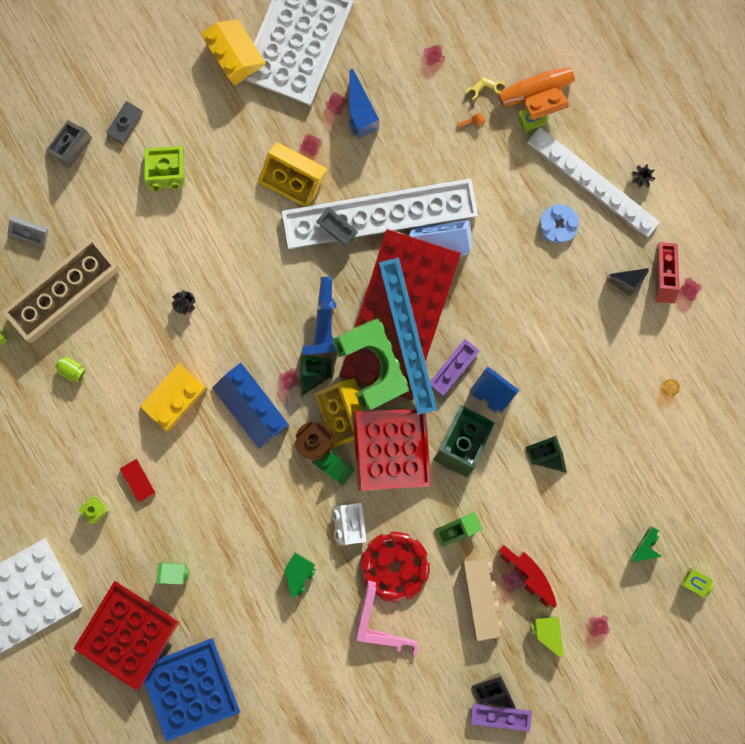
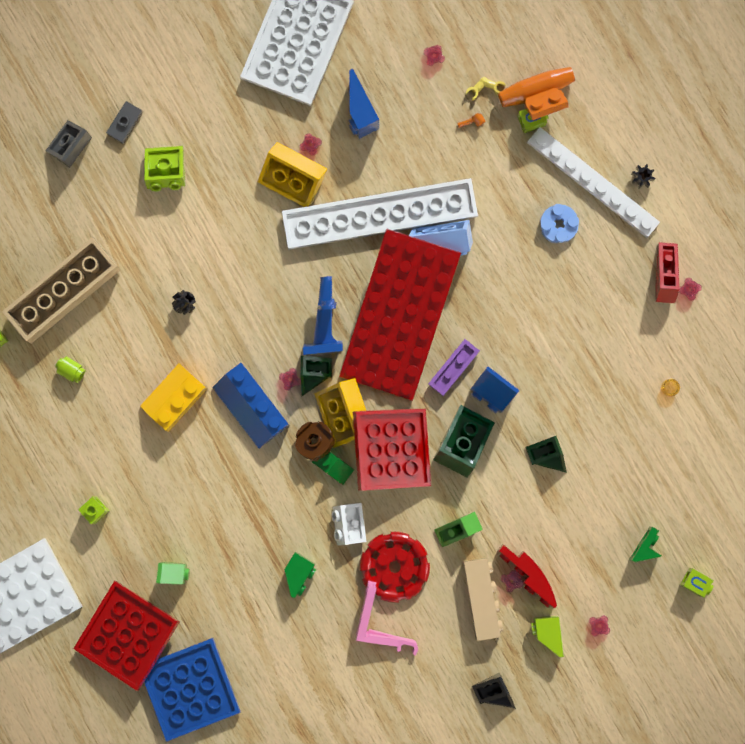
(27, 231): light grey plate -> none
(137, 480): red tile -> none
(233, 50): yellow slope -> none
(335, 97): clear pink plate -> none
(337, 227): dark grey plate -> none
(390, 381): bright green arch -> none
(408, 335): dark azure plate -> none
(501, 717): medium lavender plate -> none
(628, 280): black slope -> none

